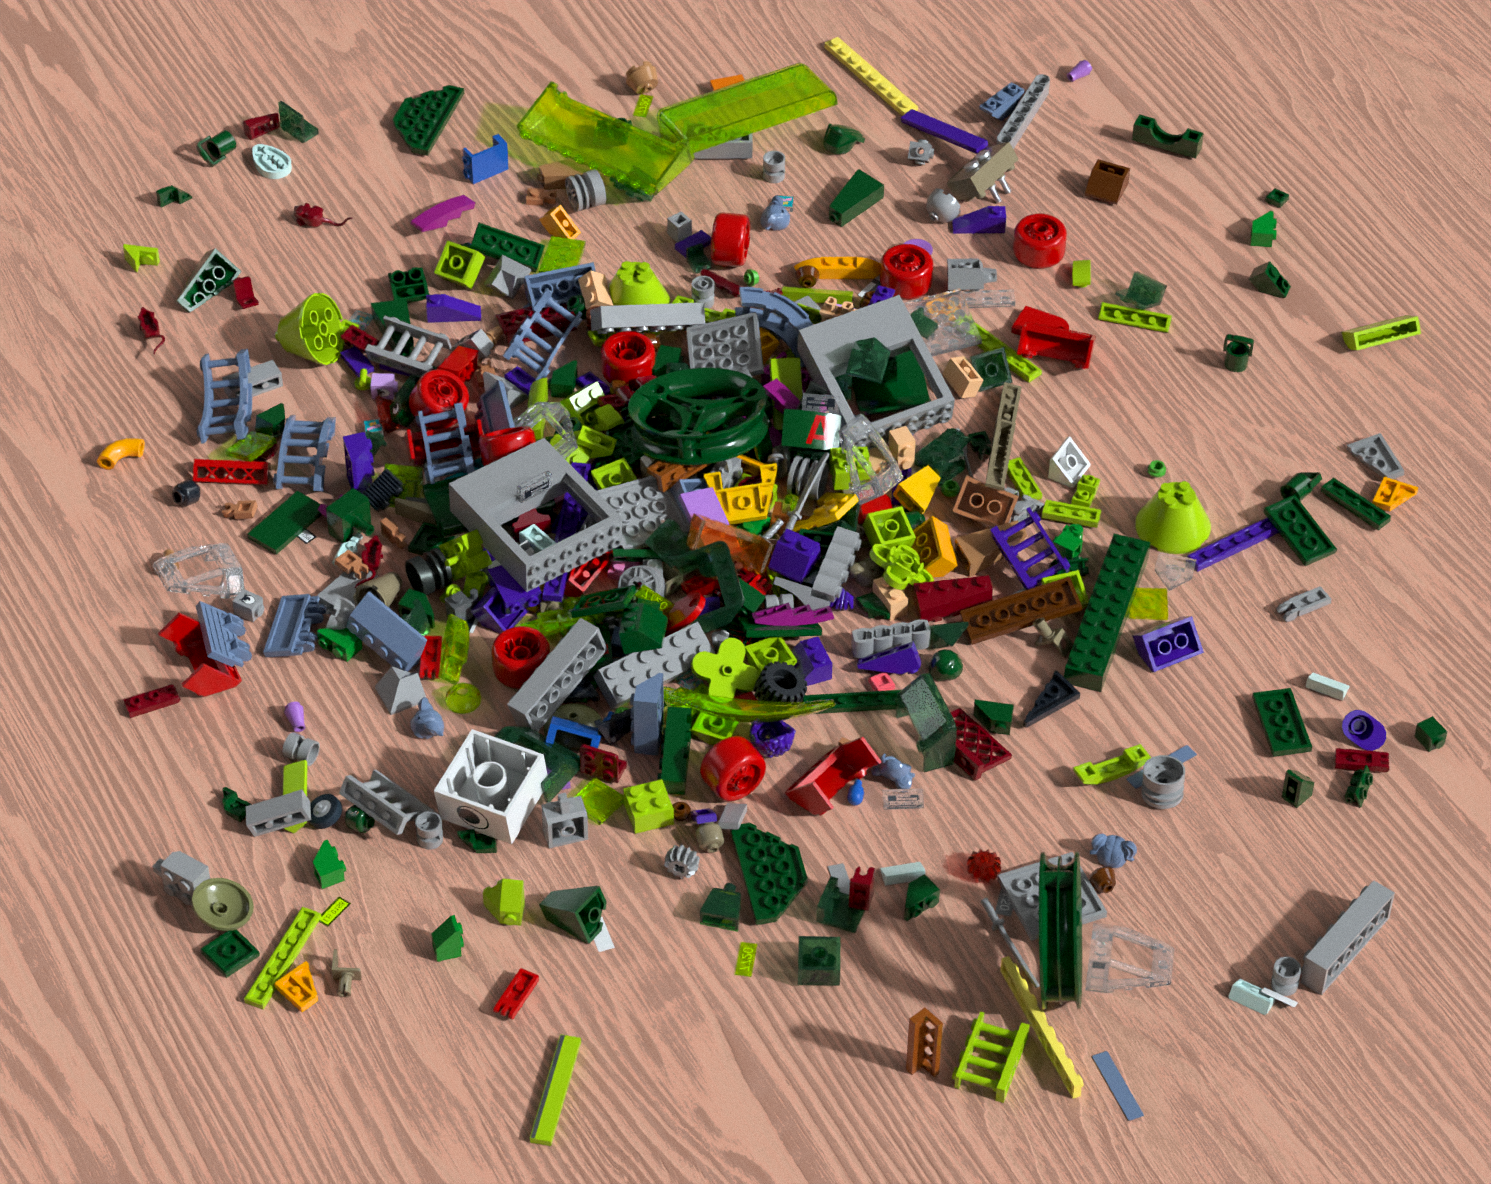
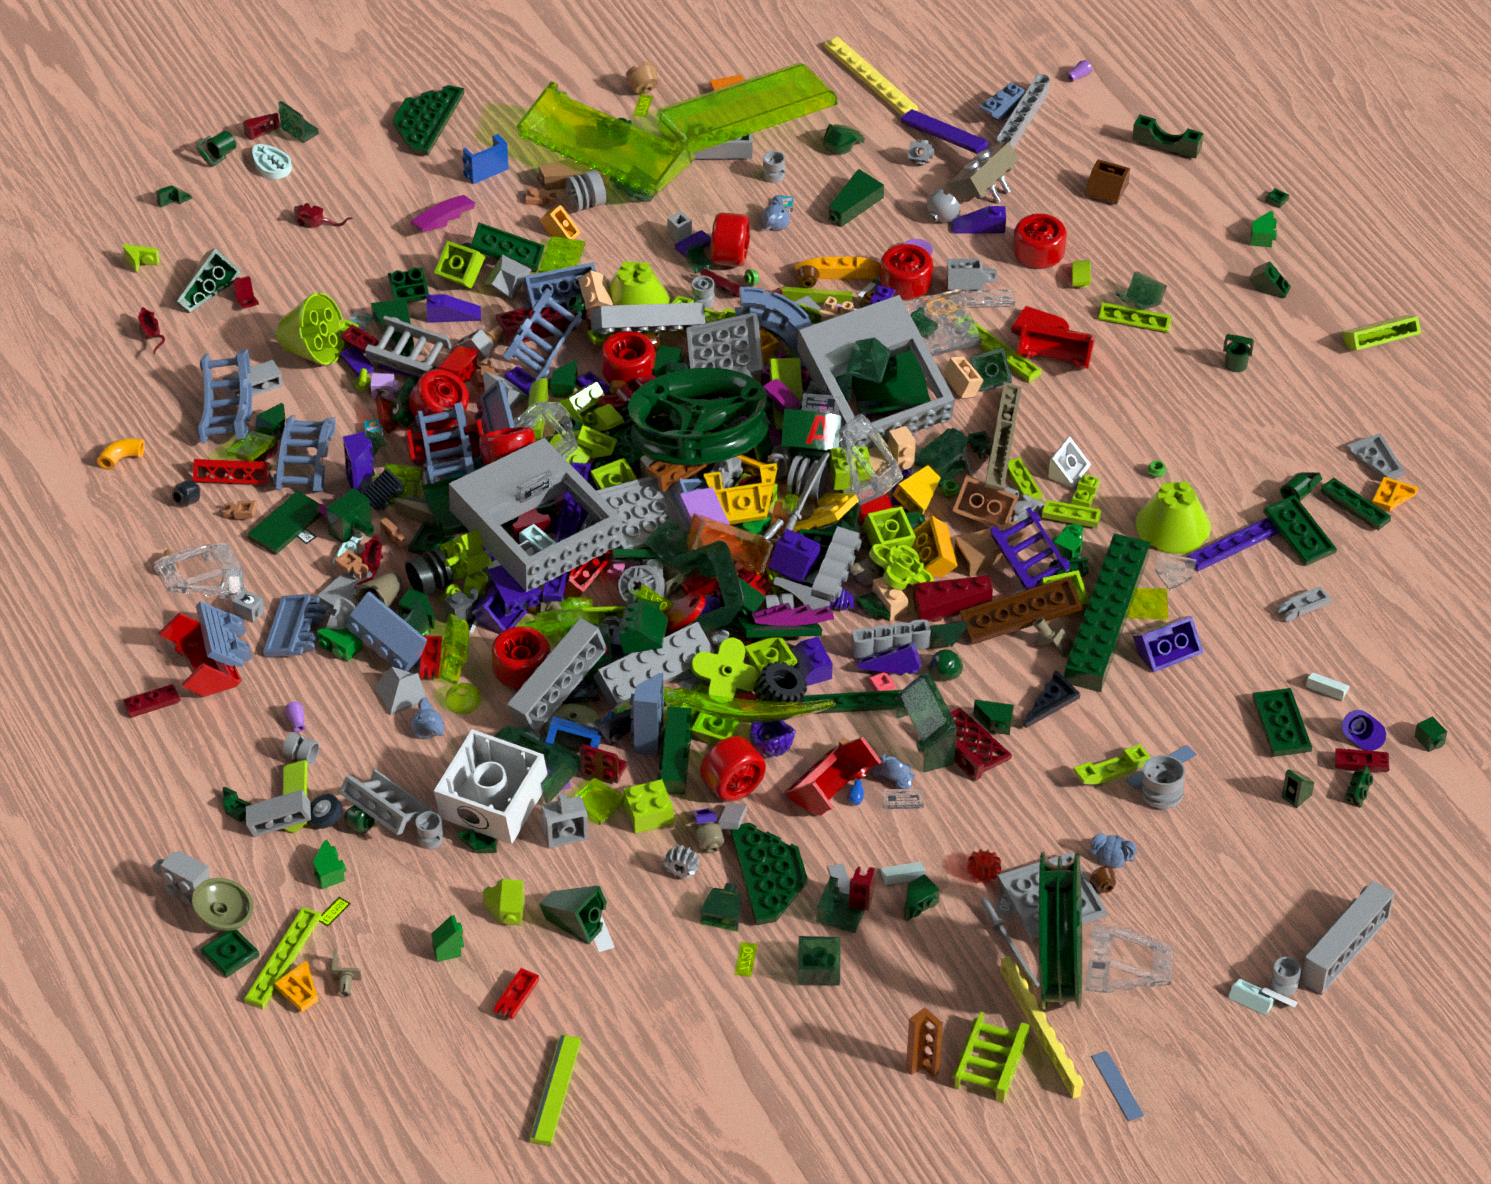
(603, 601): dark green tile -> none
(681, 811): reddish brown plate -> none

